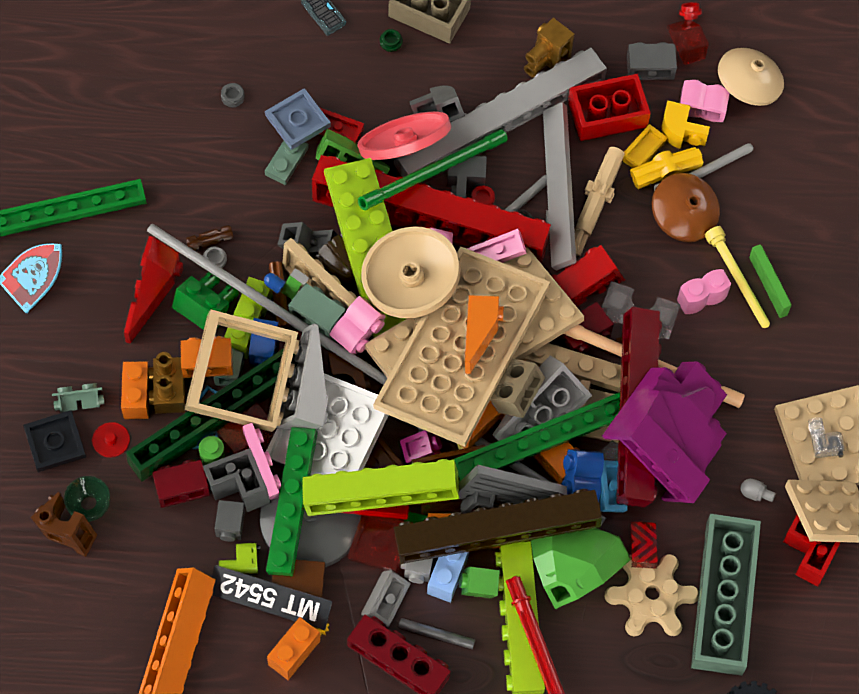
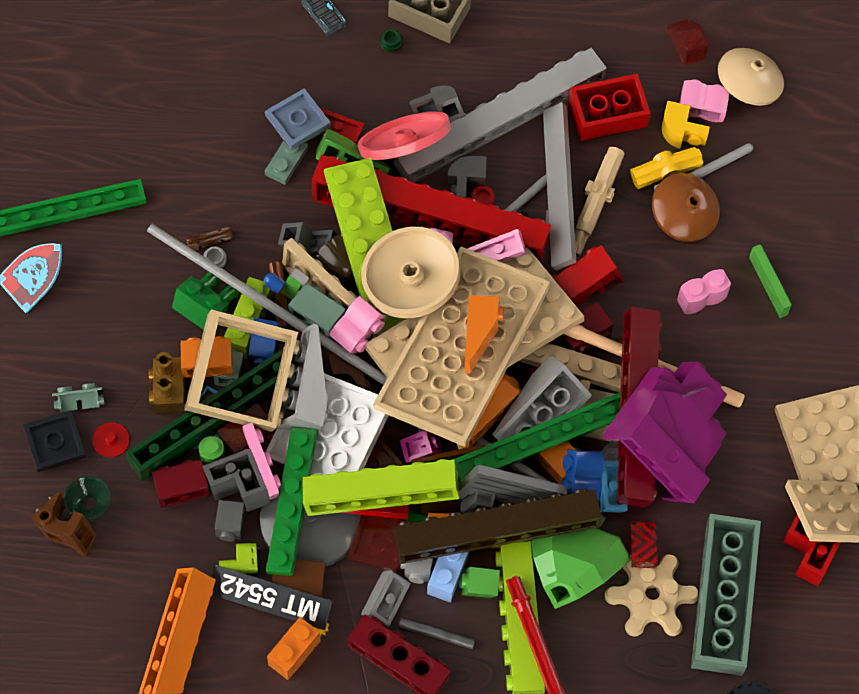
(135, 390): orange brick -> none
(159, 272): red wedge -> none
(232, 95): dark grey tile -> none
(379, 195): green piece -> none
(517, 388): dark tan brick -> none
(552, 46): pearl gold brick -> none
(620, 301): clear arch -> none
(644, 147): yellow tile -> none
(652, 61): dark grey brick -> none
(690, 10): red plate -> none
(717, 238): light yellow piece -> none
(756, 490): light grey cylinder -> none
(825, 443): clear piece -> none

